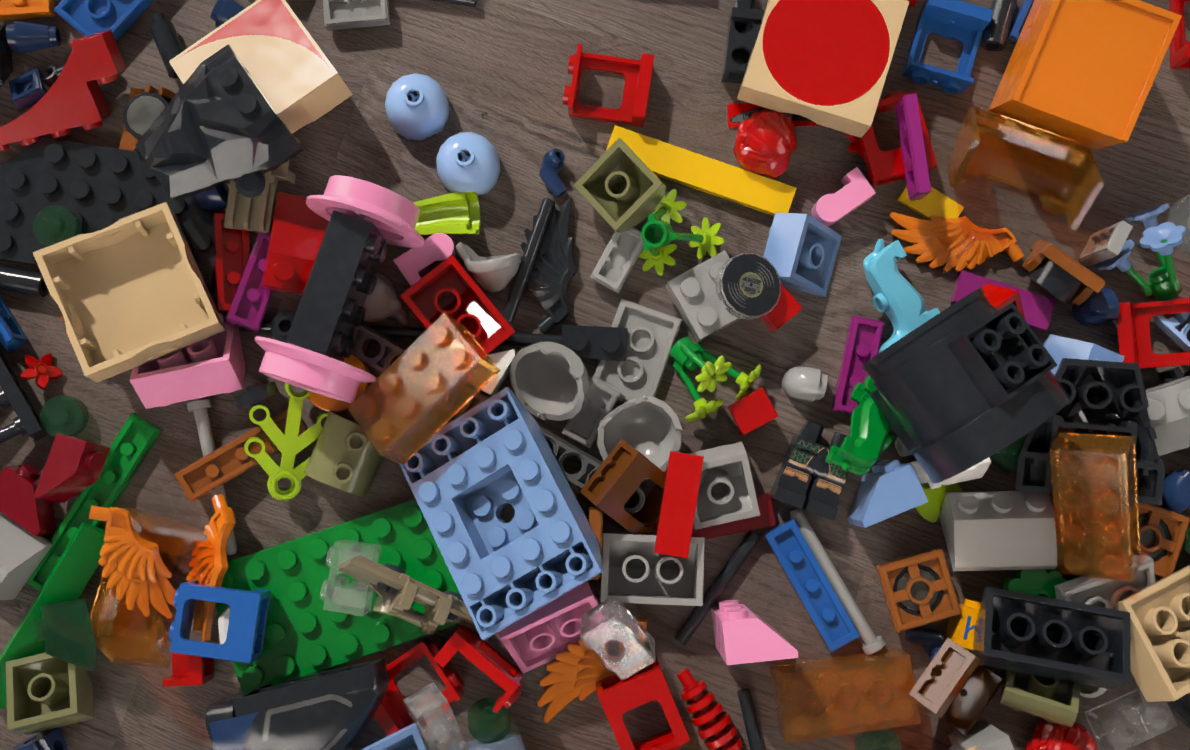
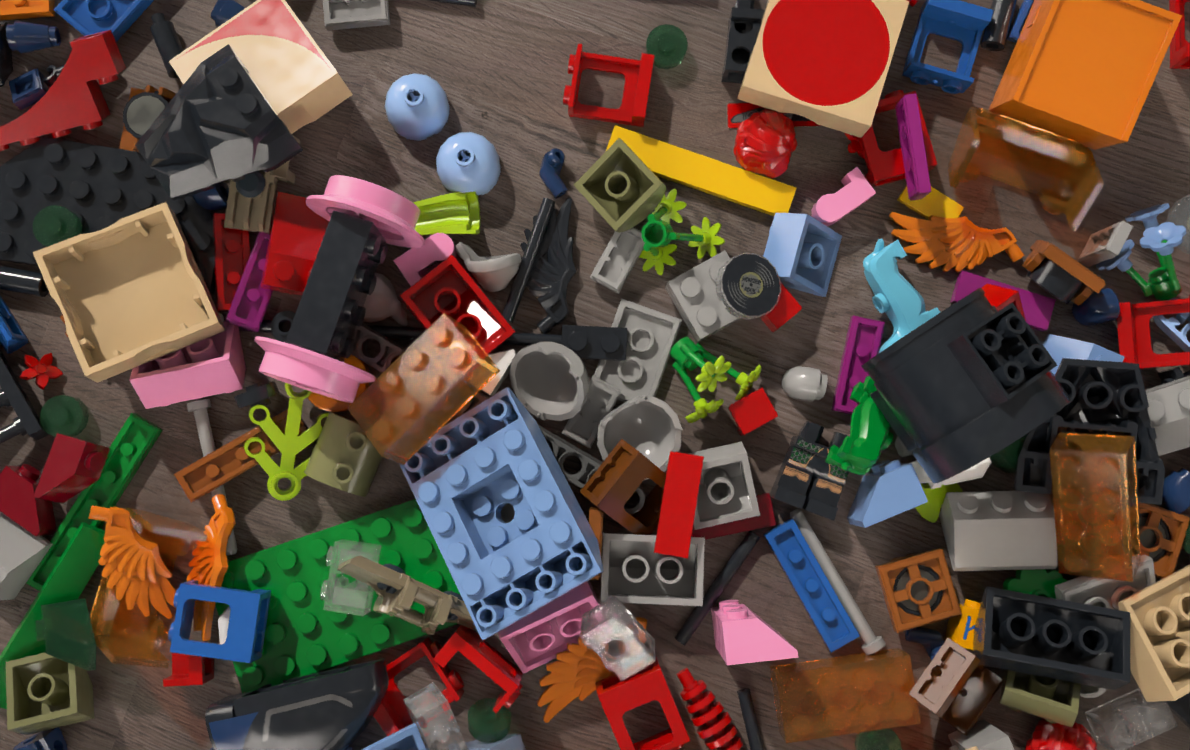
(667, 45): none -> clear green wheel

